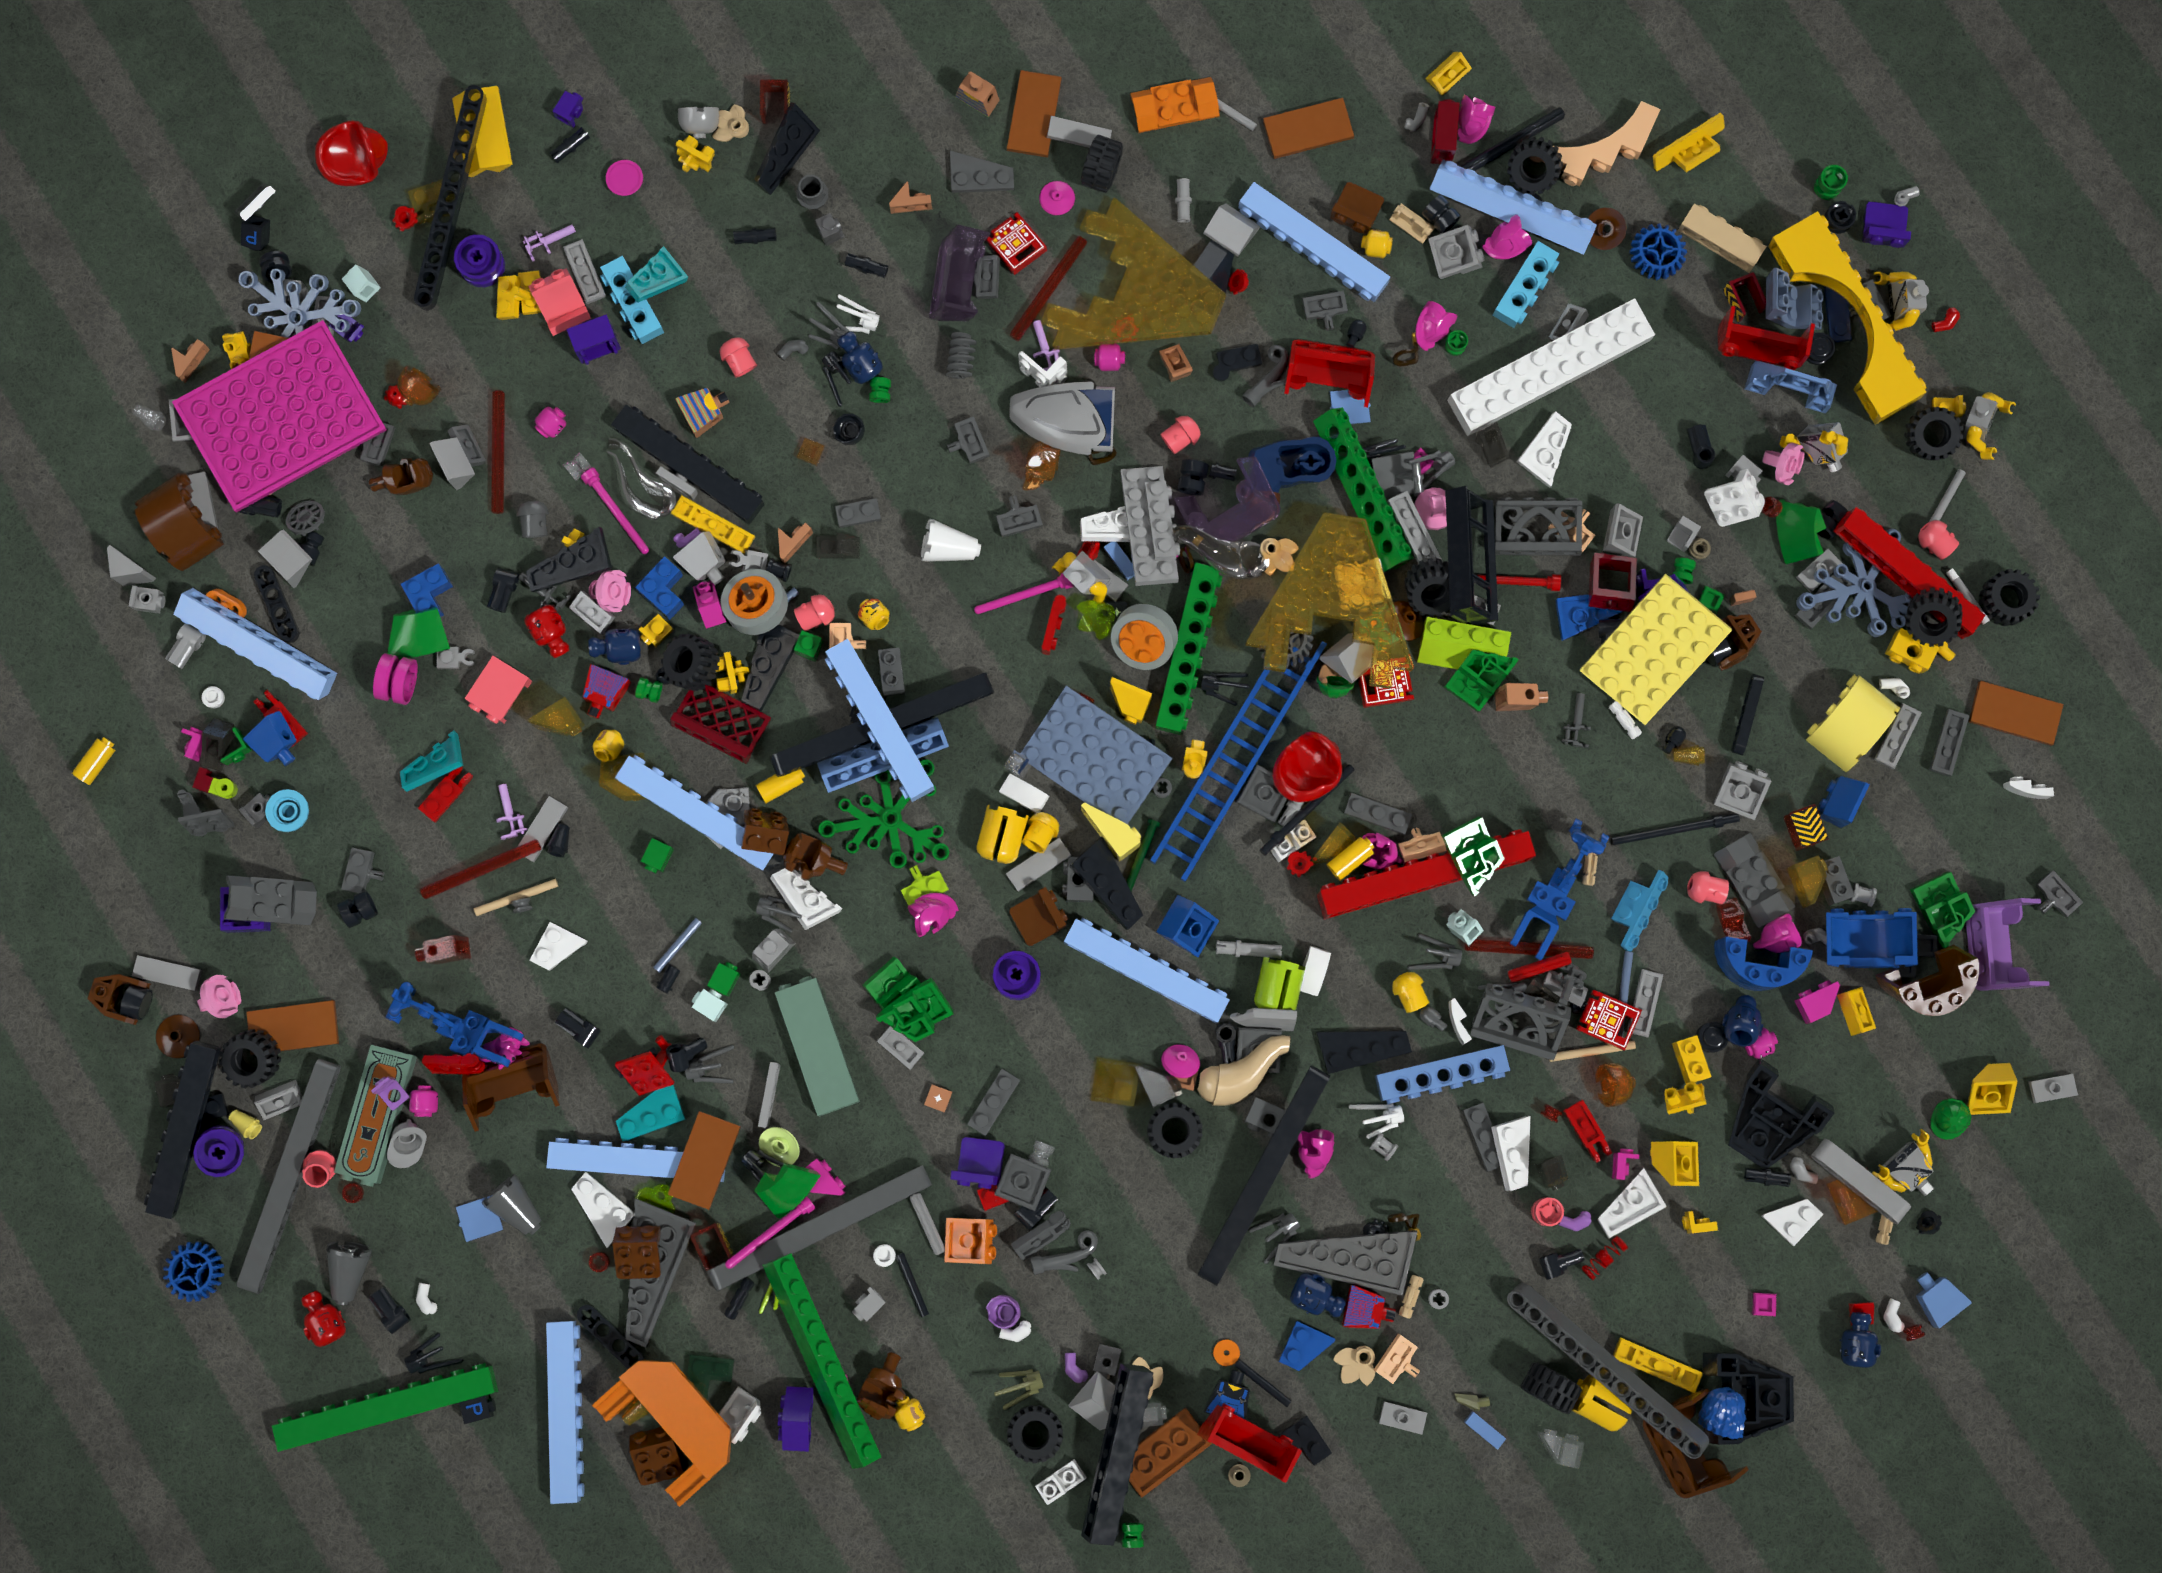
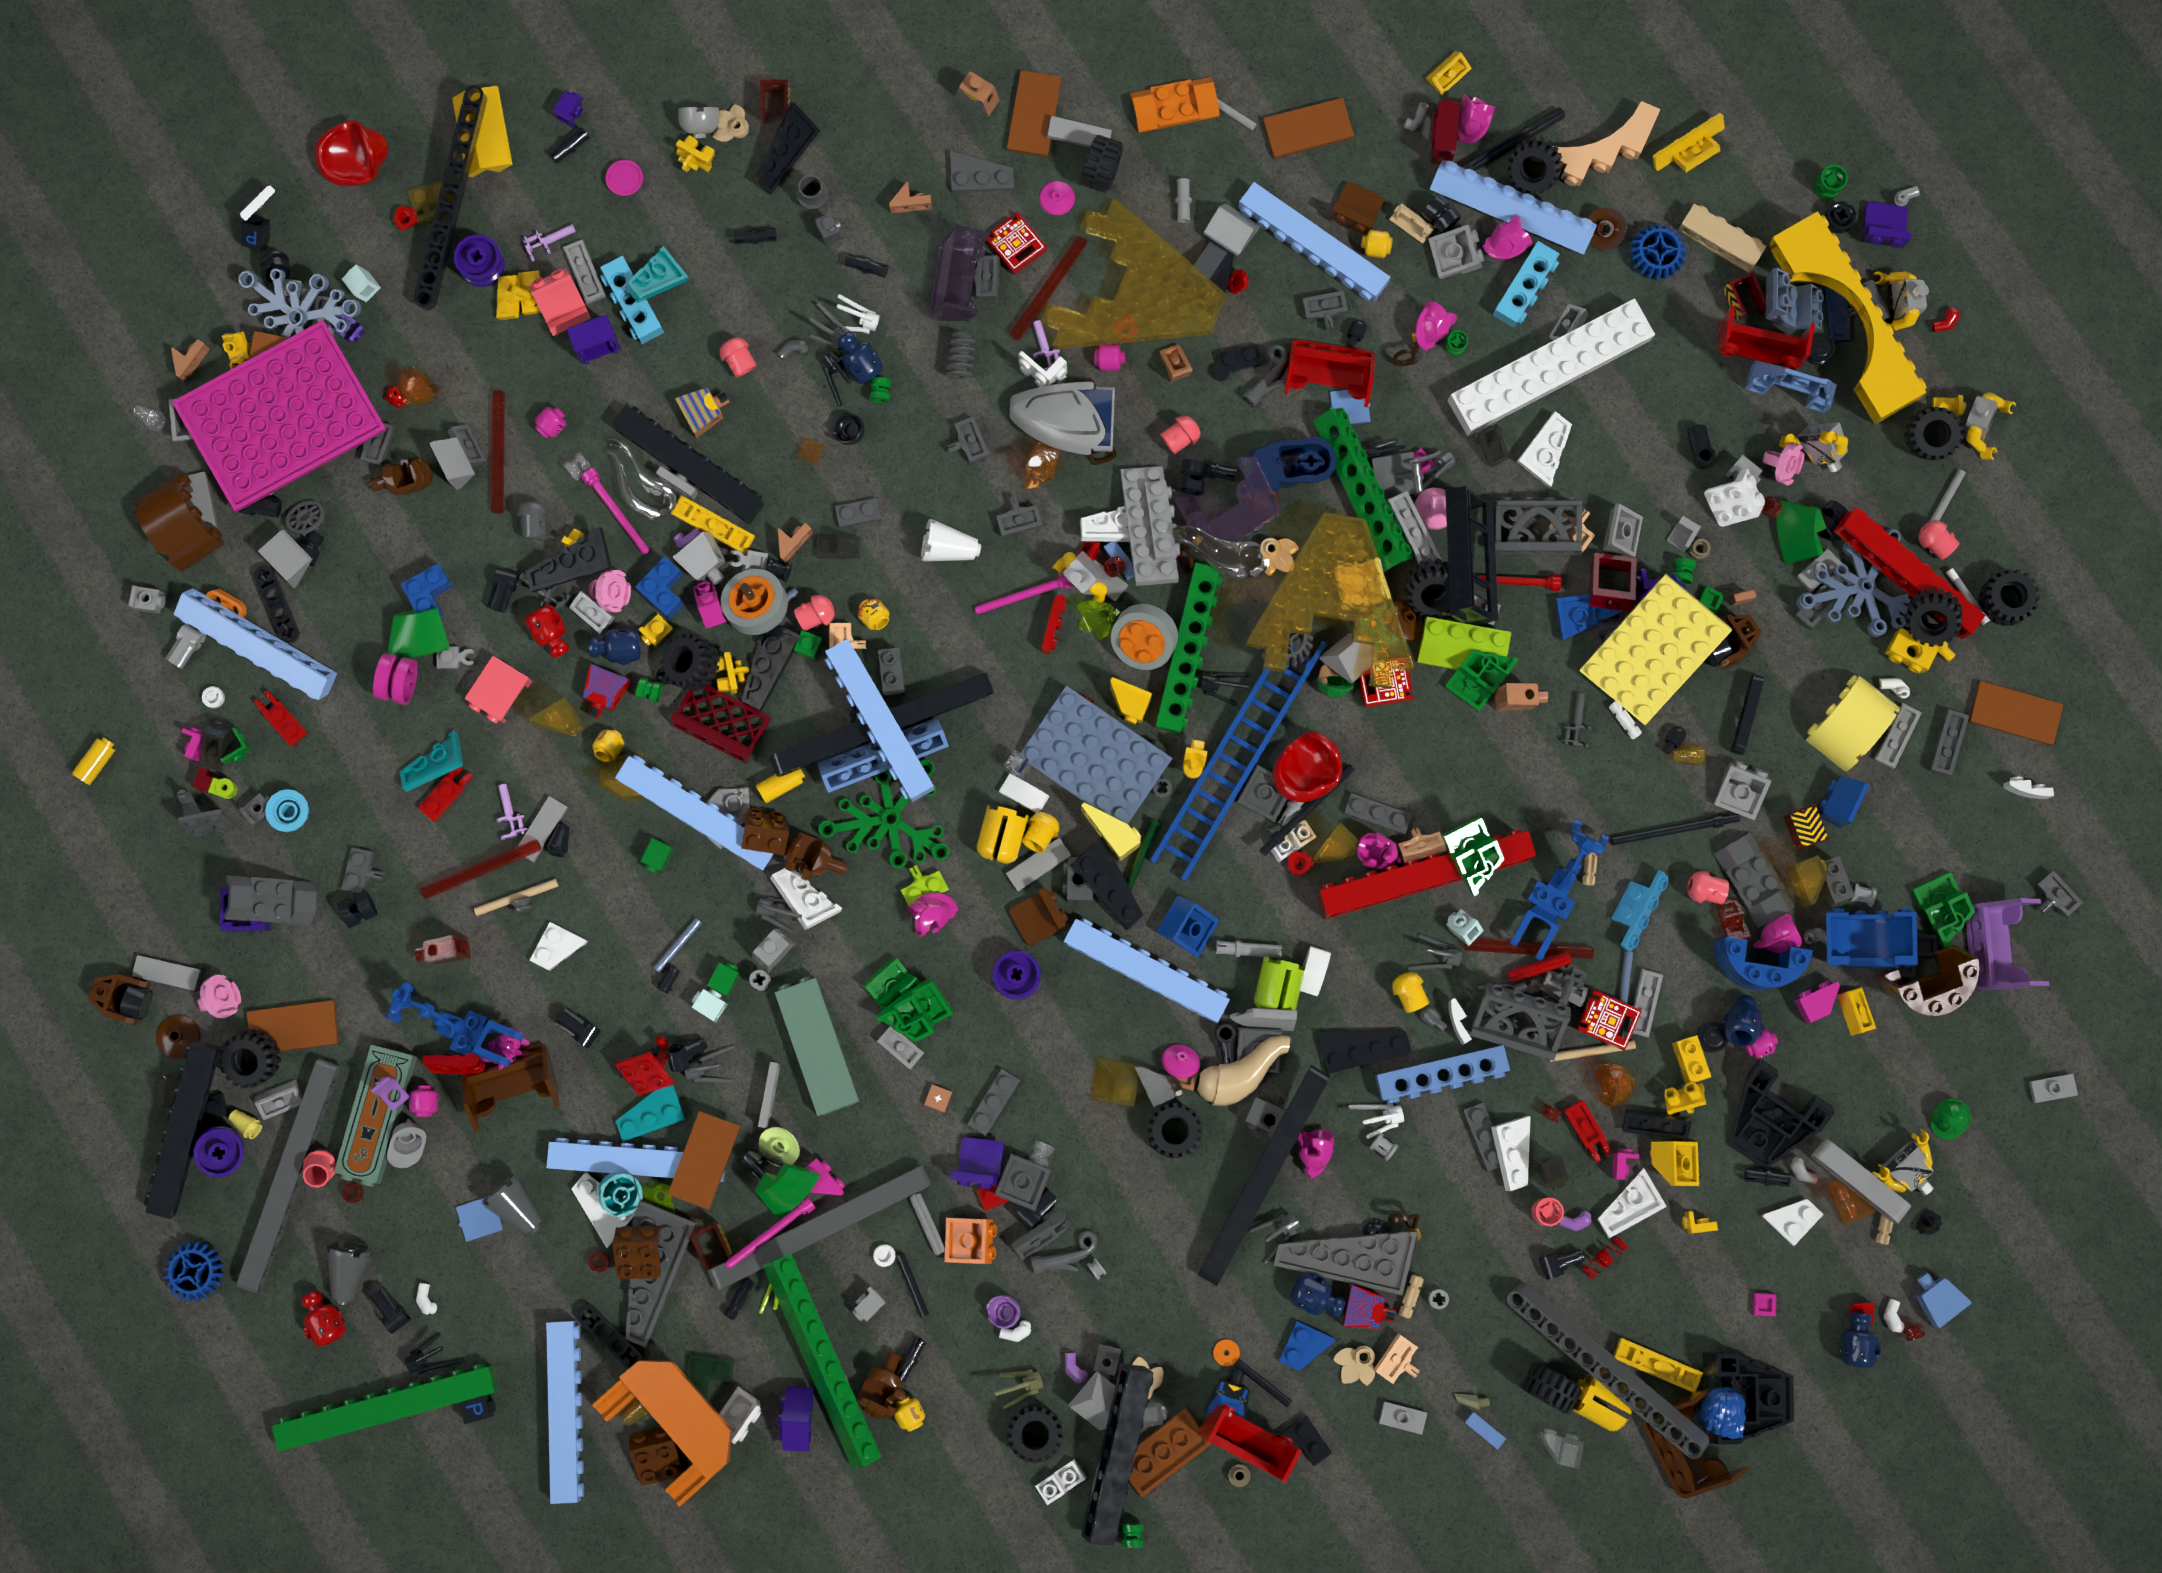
(125, 570): light grey slope -> none
(272, 739): blue torso -> none
(619, 1194): none -> teal cylinder
(910, 1358): none -> black pin
(1120, 565): none -> clear red bush
(1351, 858): yellow brick -> none
(1656, 1124): none -> black plate
(1993, 1090): yellow slope -> none

